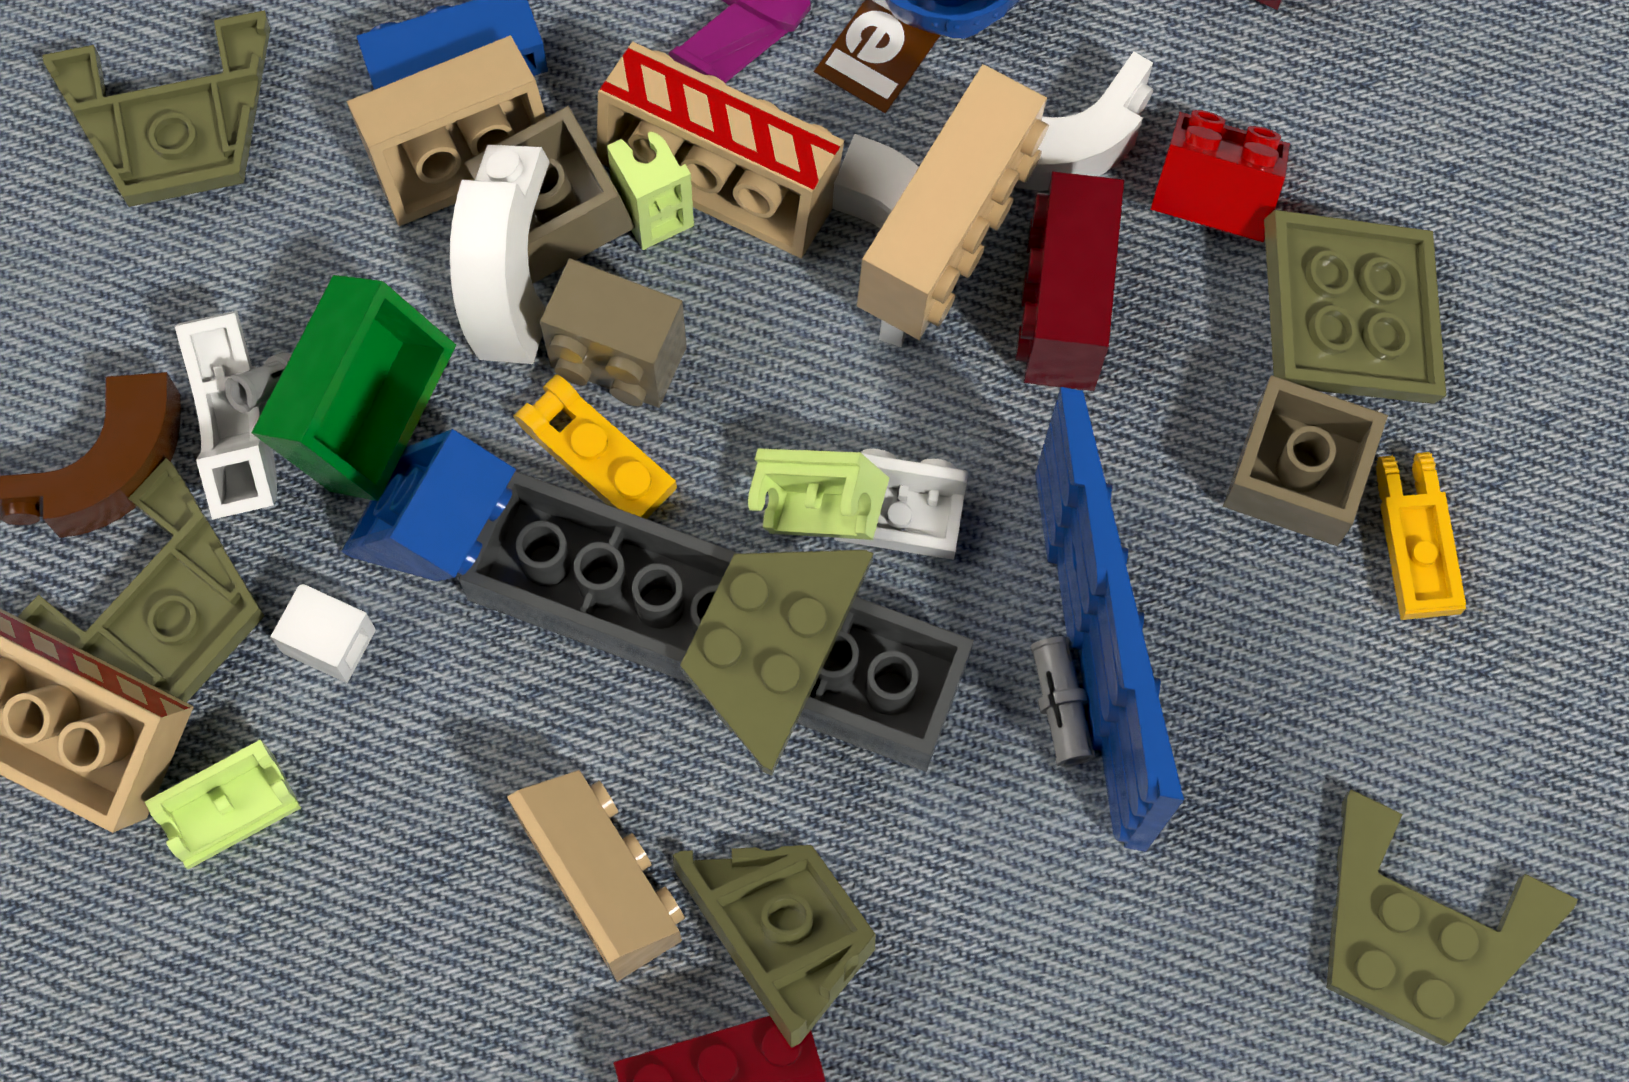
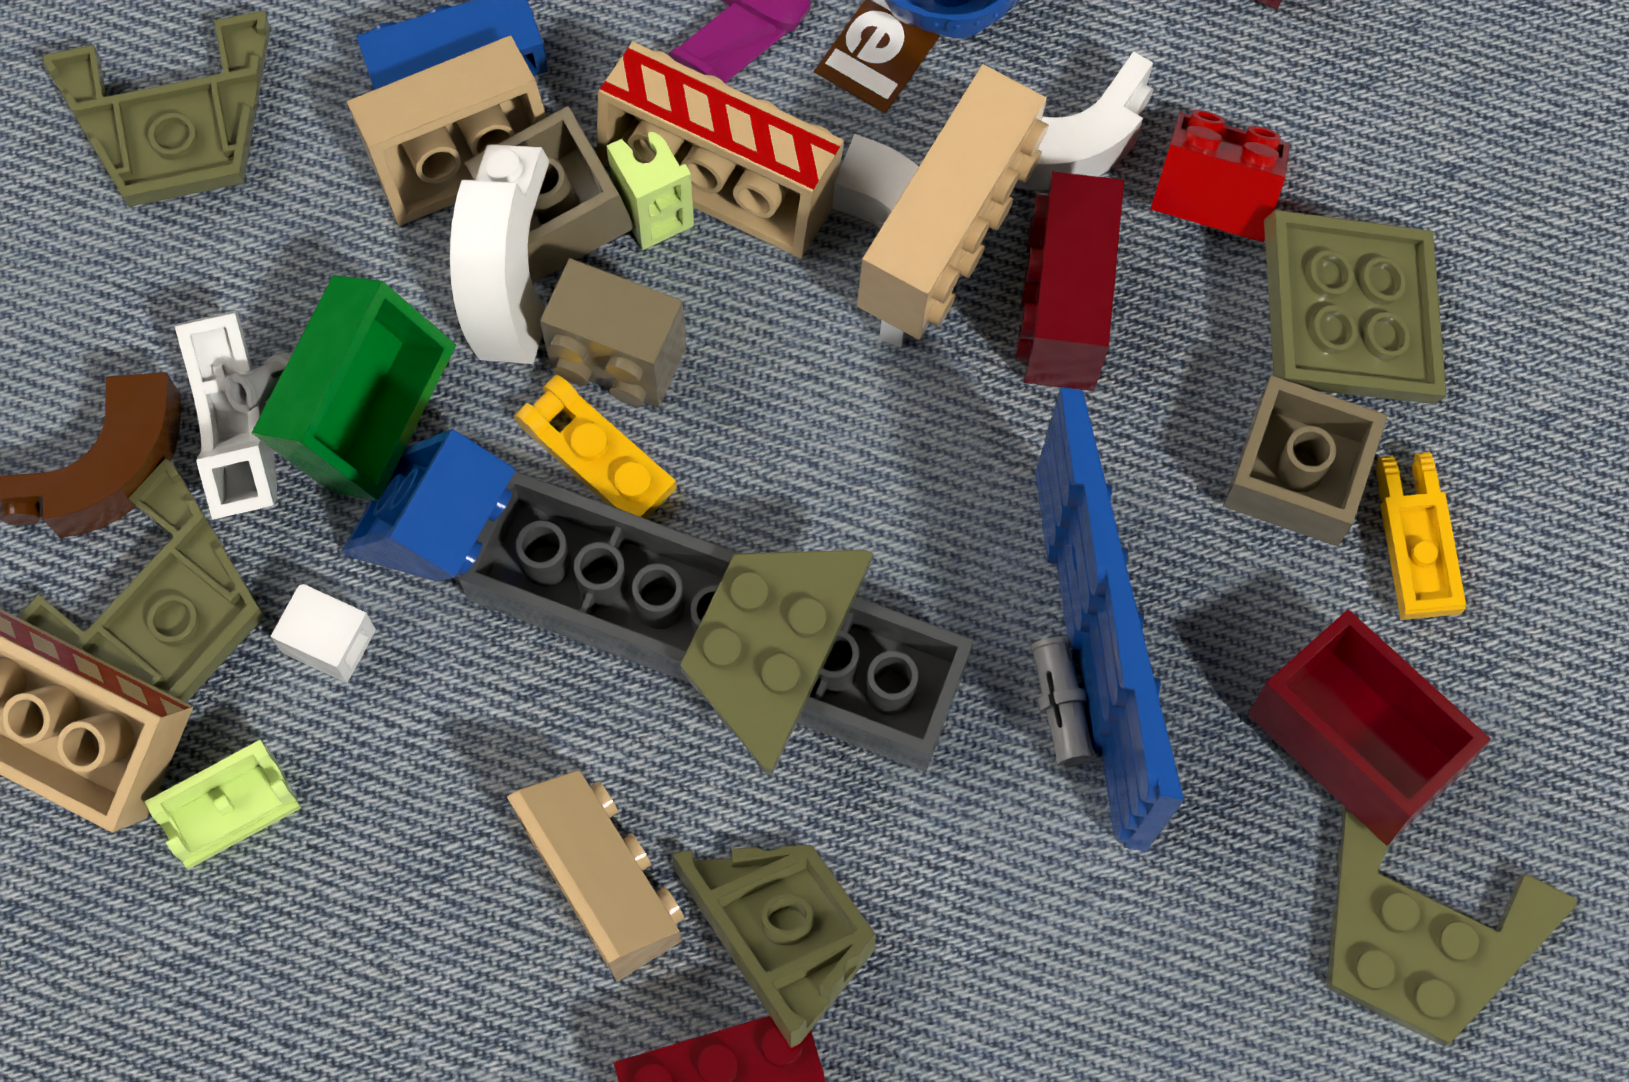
(818, 493): yellowish green hinge -> none
(919, 506): white bracket -> none
(1367, 726): none -> dark red piece

